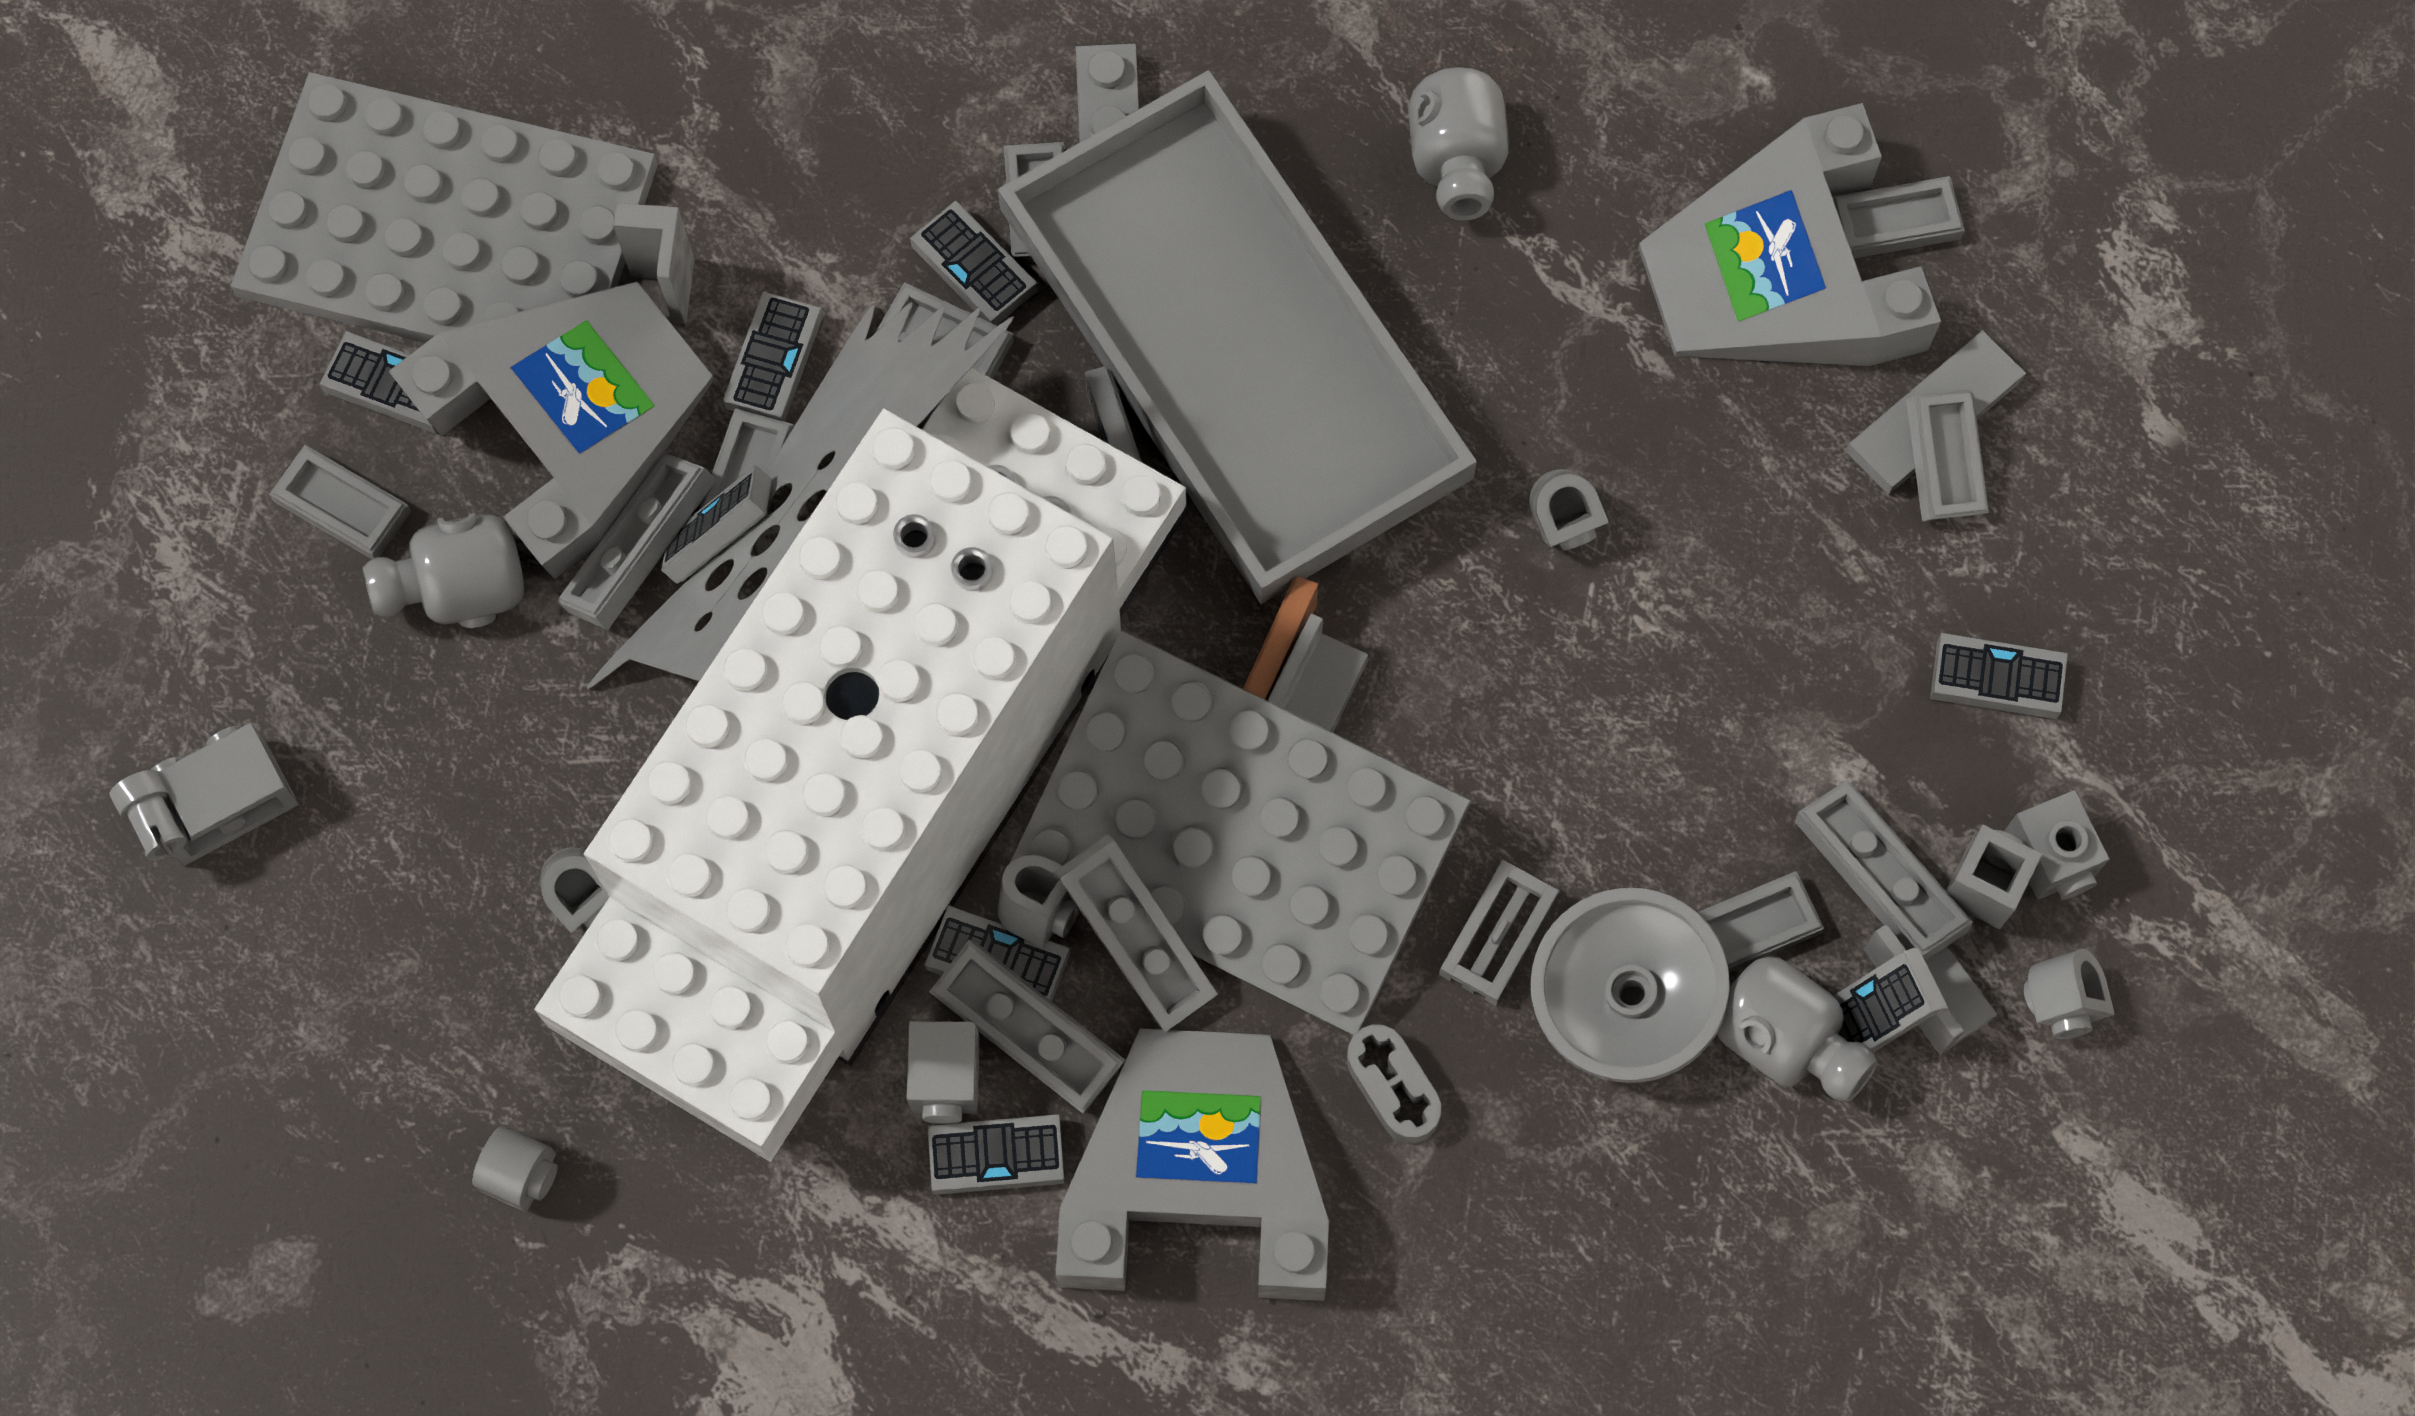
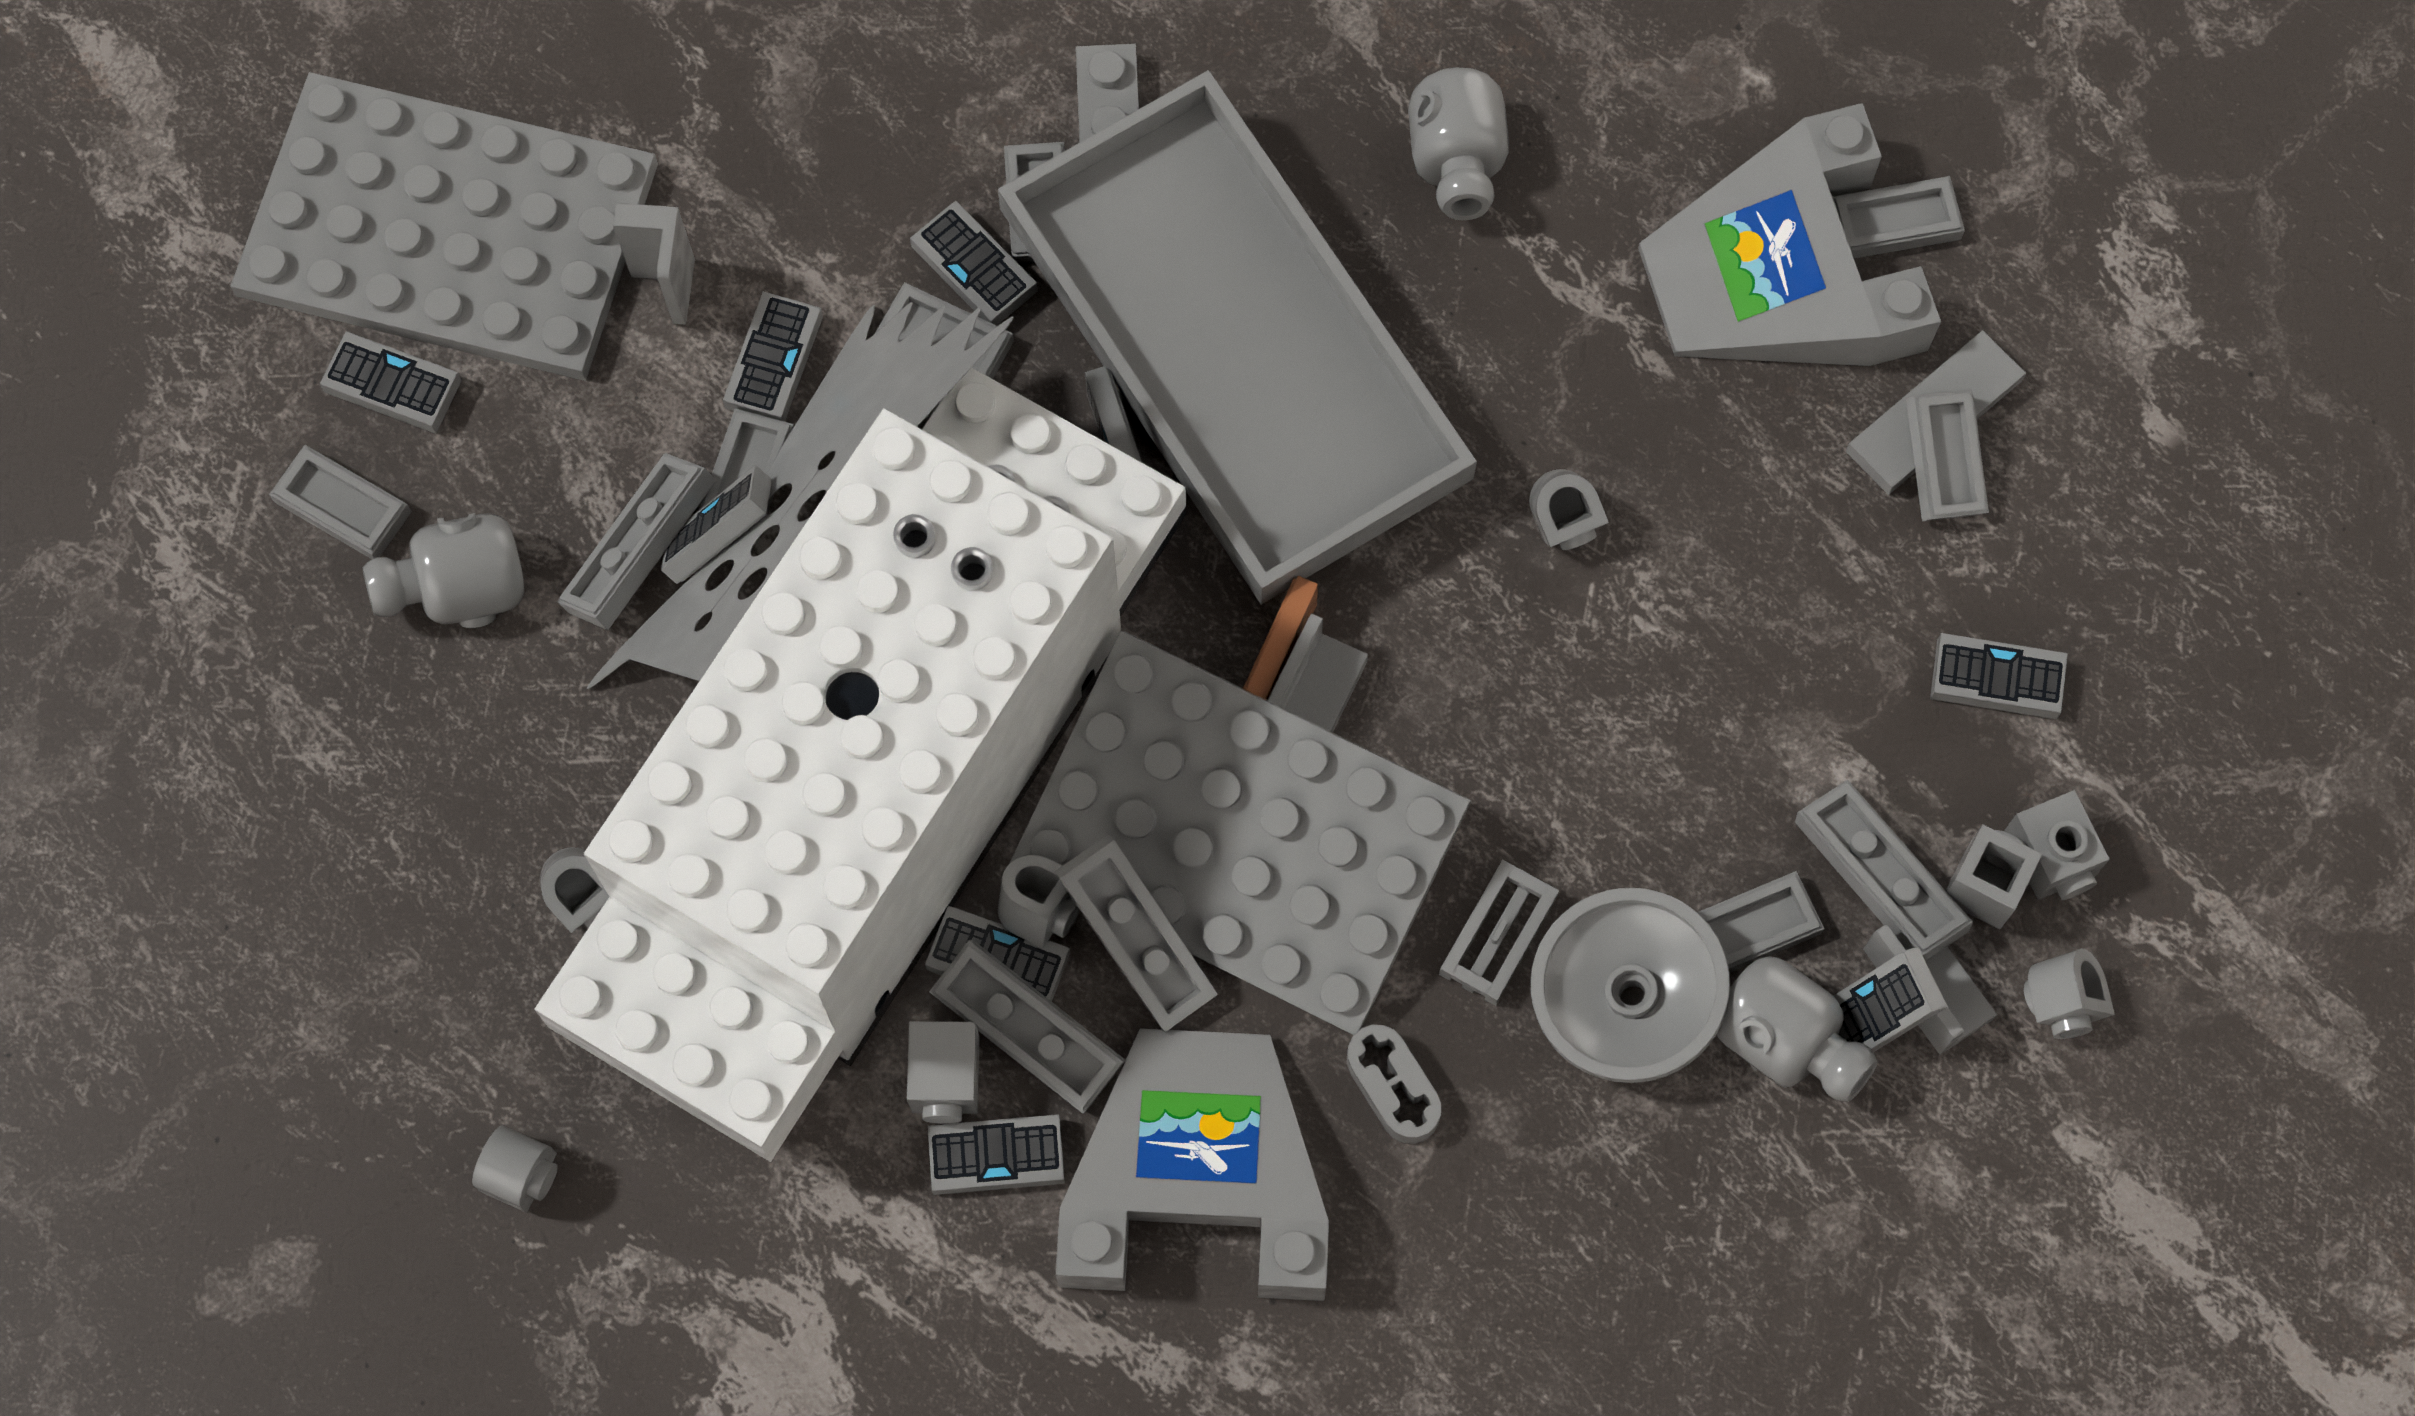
(205, 796): light grey hinge -> none
(589, 389): light grey wedge -> none

